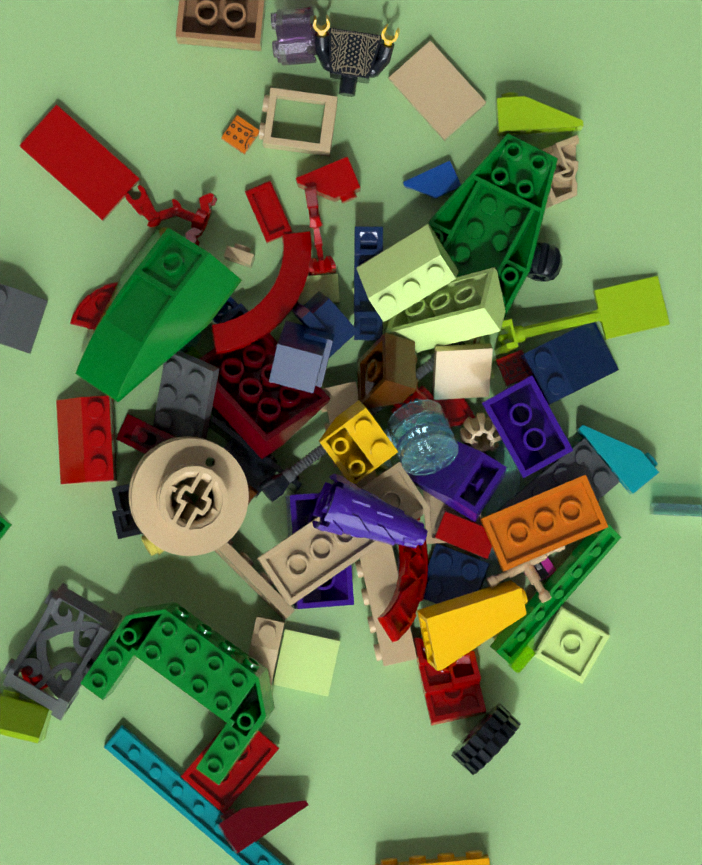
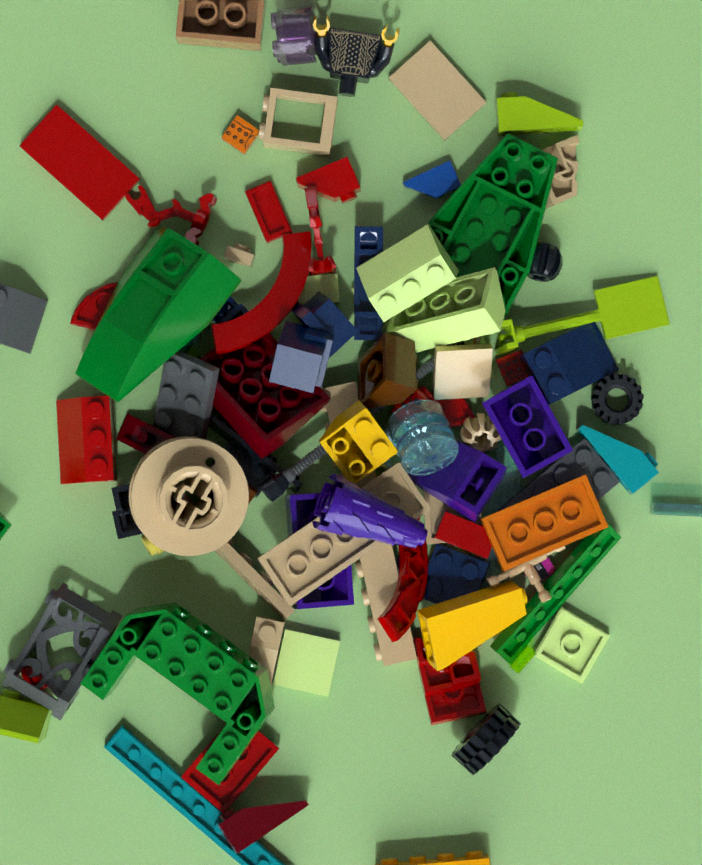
(634, 394): none -> black tyre

